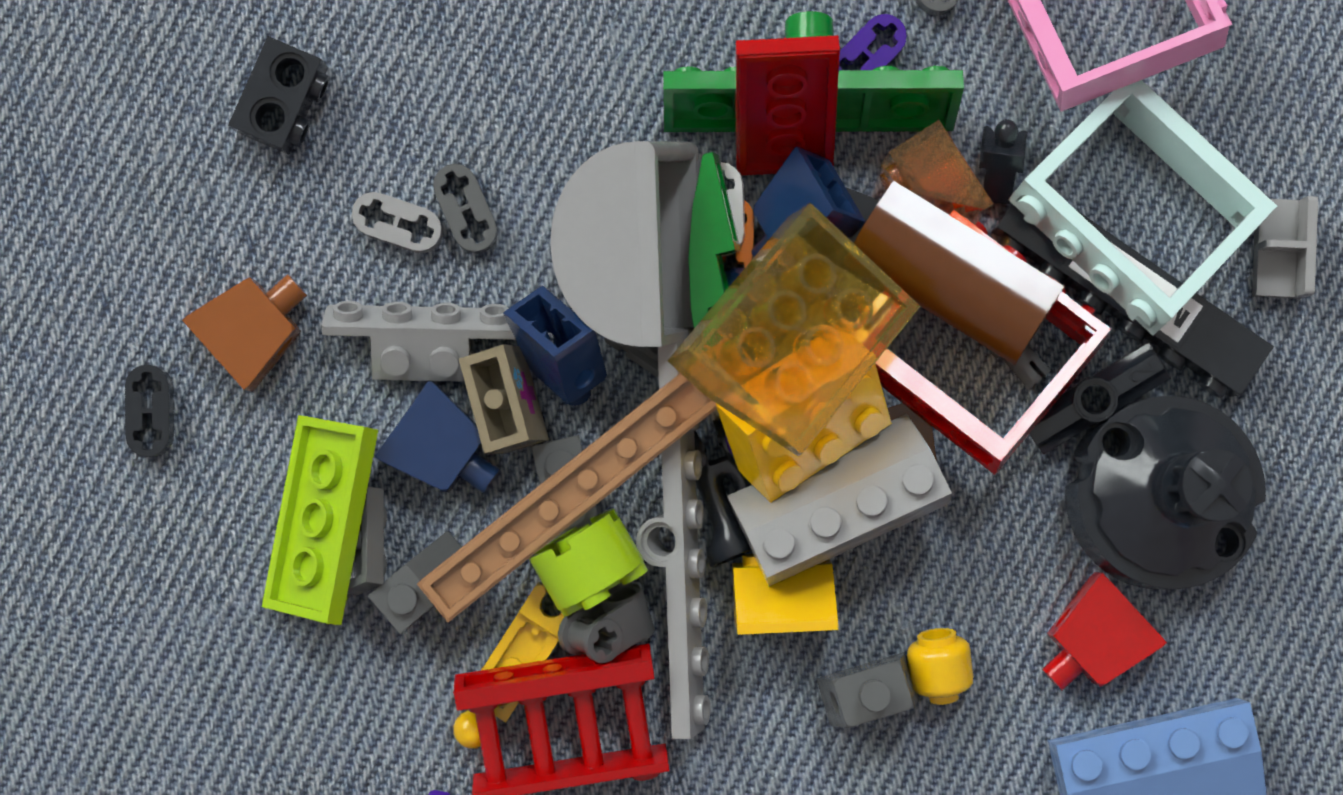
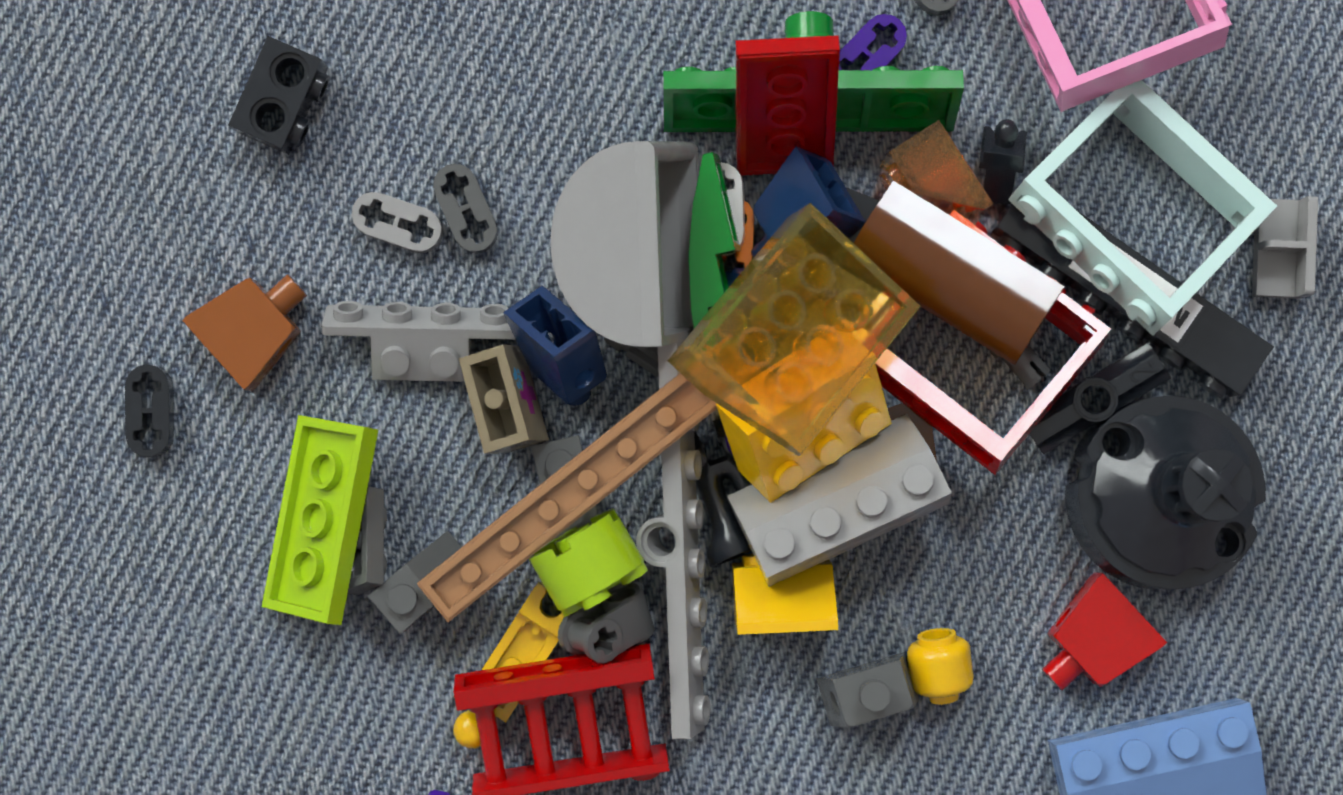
(438, 444): dark blue torso -> none

